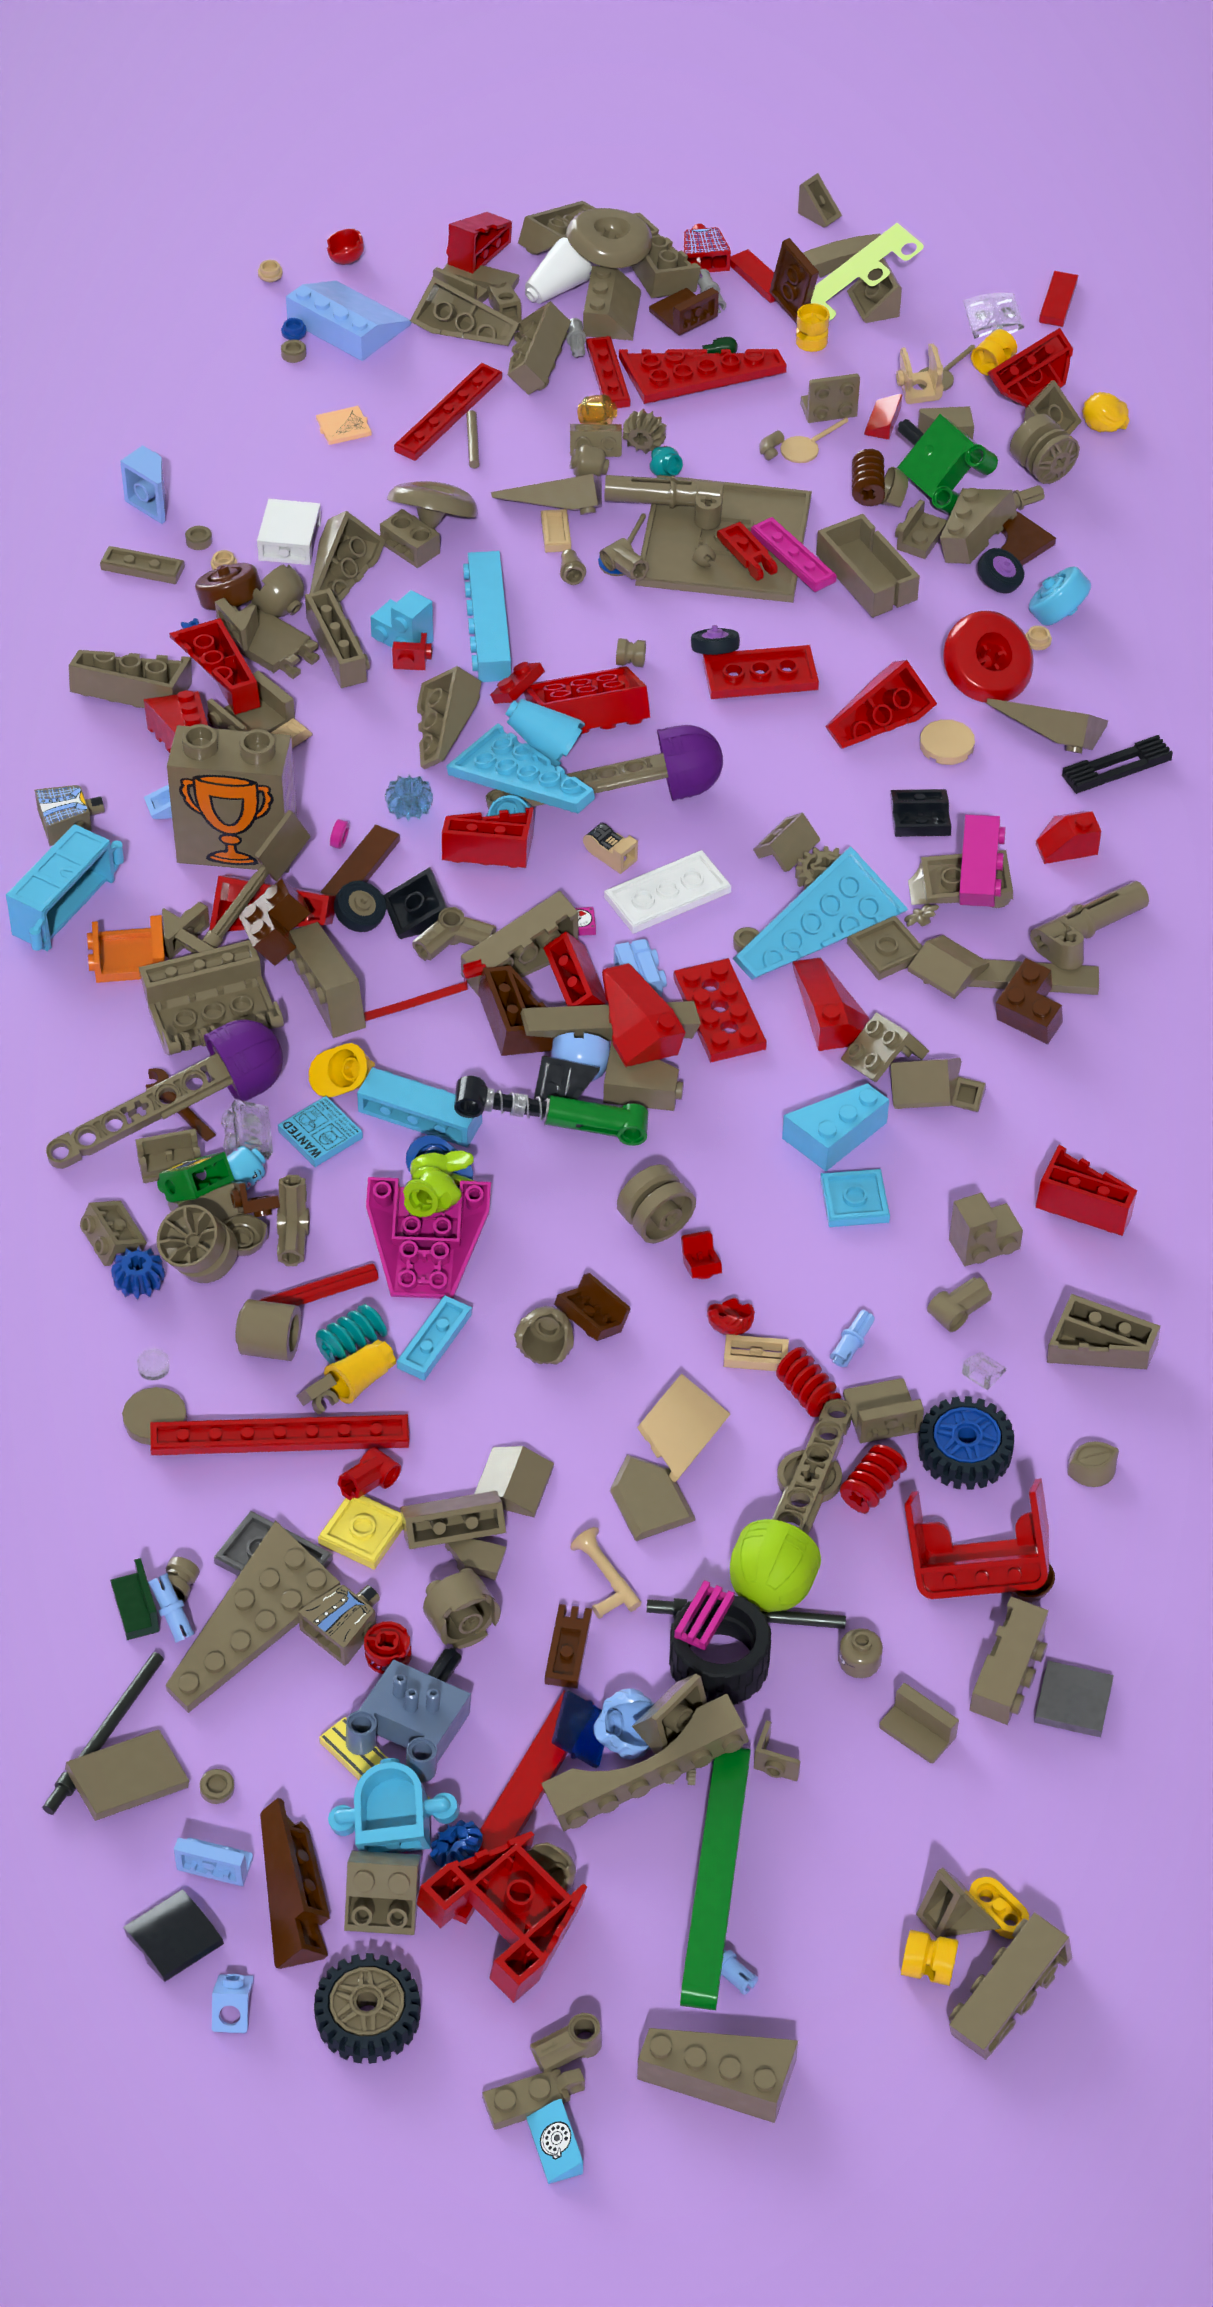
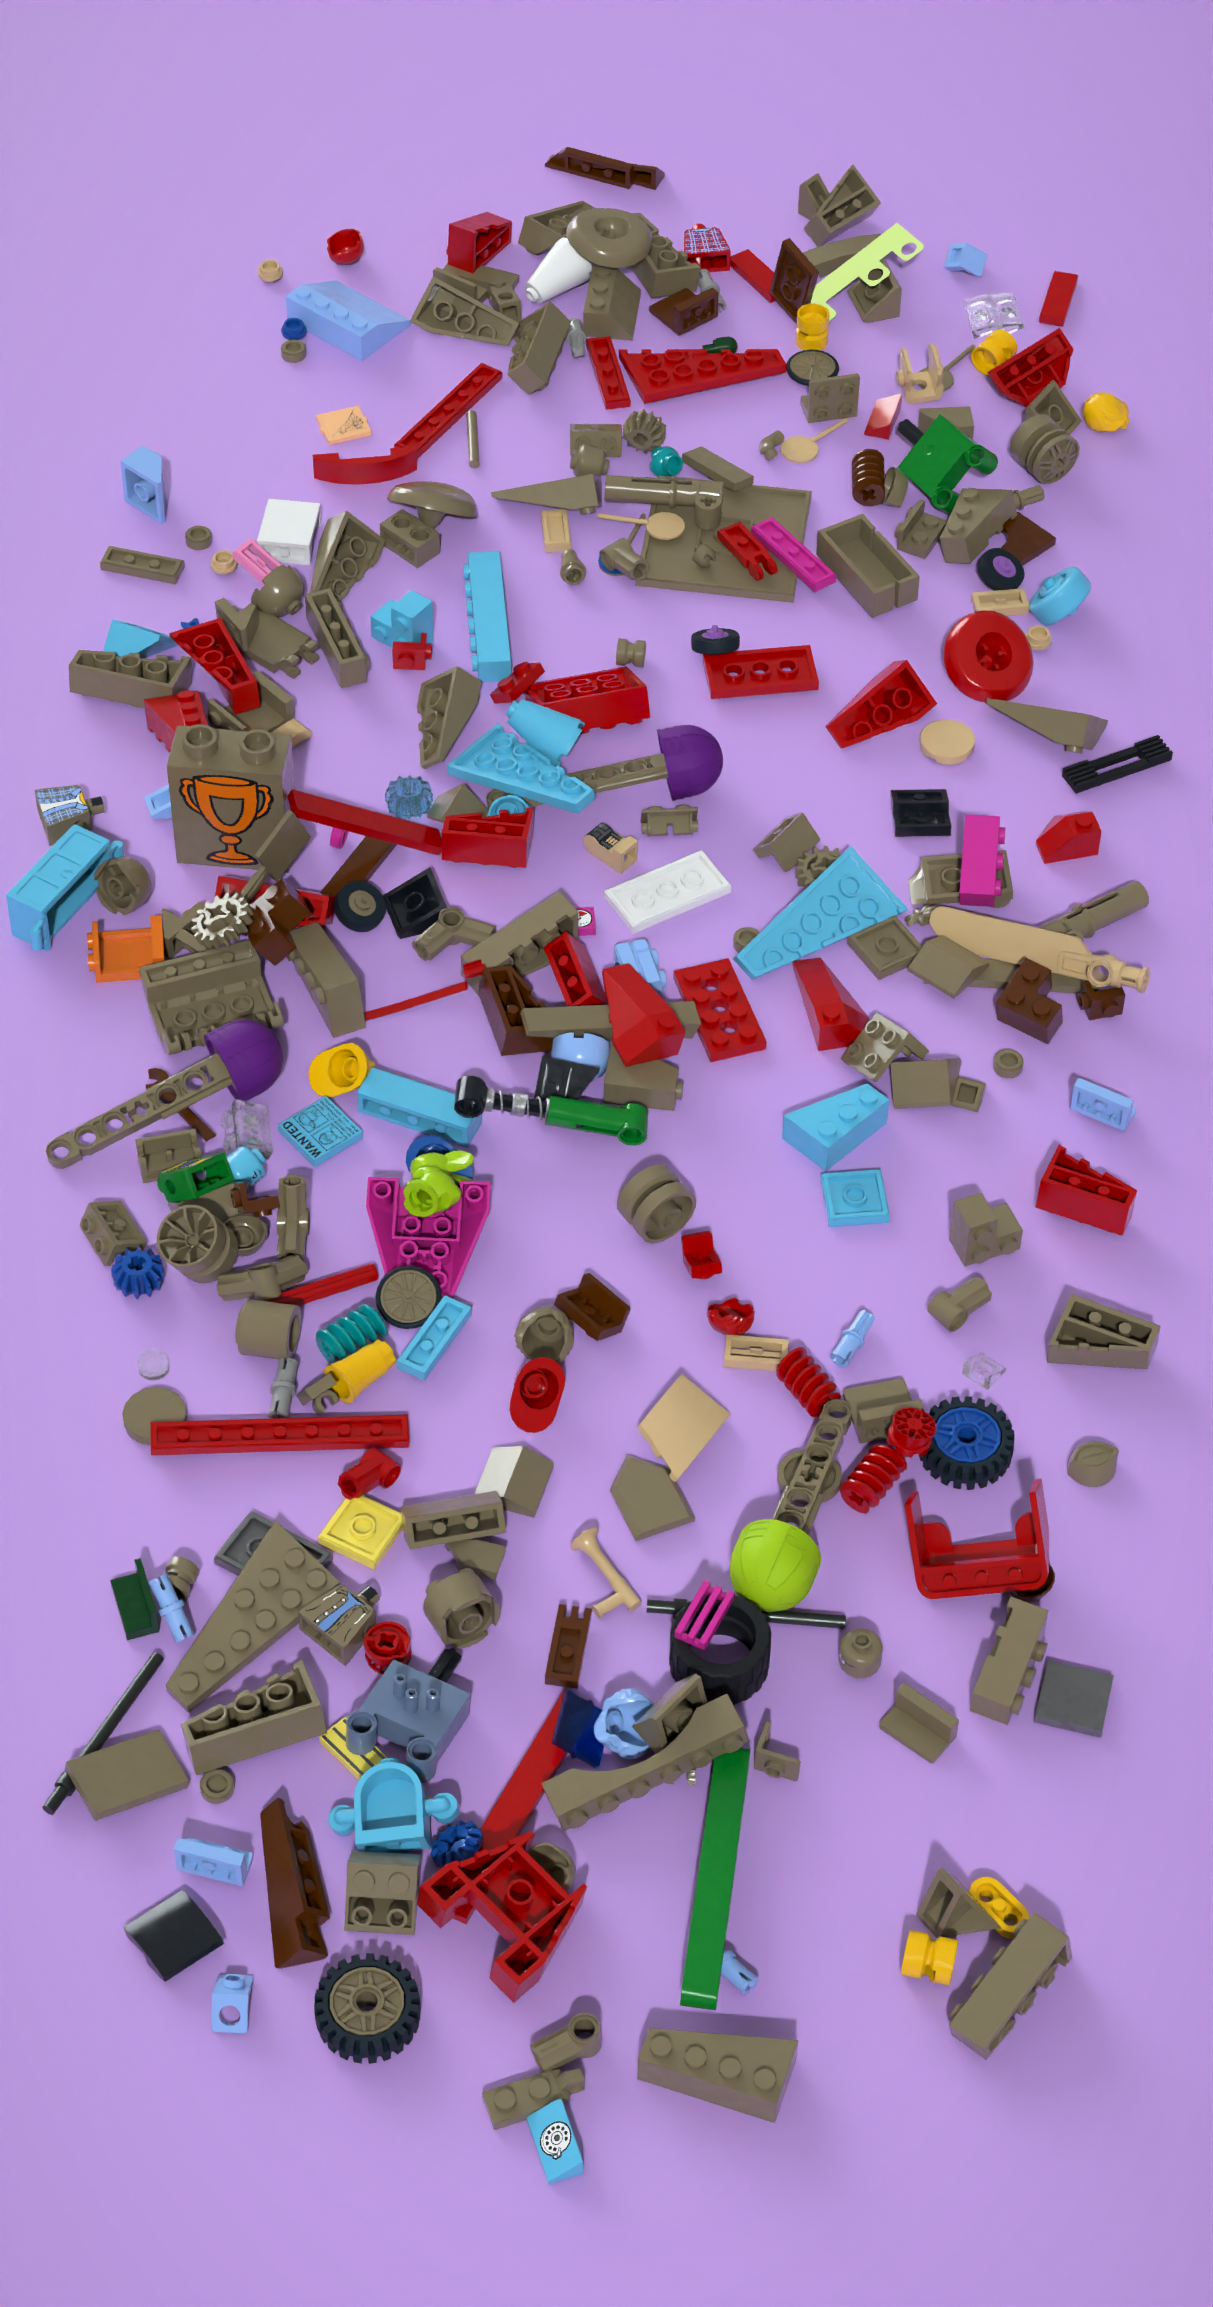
(122, 884): none -> dark tan cylinder
(131, 638): none -> medium azure slope
(222, 921): none -> dark tan gear
(232, 582): reddish brown wheel -> none
(254, 565): none -> bright pink tile
(256, 1722): none -> dark tan wedge
(262, 1280): none -> dark tan piece
(283, 1388): none -> light grey pin
(365, 822): none -> red tile
(366, 469): none -> red slope
(407, 1296): none -> dark tan wheel
(456, 802): none -> dark tan slope
(536, 1394): none -> red piece
(596, 410): clear yellow head -> none
(605, 169): none -> reddish brown wedge
(656, 819): none -> dark tan hinge
(659, 525): none -> tan piece
(717, 468): none -> dark tan tile
(811, 365): none -> dark tan wheel
(843, 208): none -> dark tan wedge
(911, 1432): none -> red wheel
(967, 258): none -> light blue panel
(1002, 601): none -> tan tile
(1008, 1063): none -> dark tan tile
(1051, 949): none -> tan piece
(1100, 1003): none -> reddish brown bracket
(1102, 1104): none -> light blue bracket

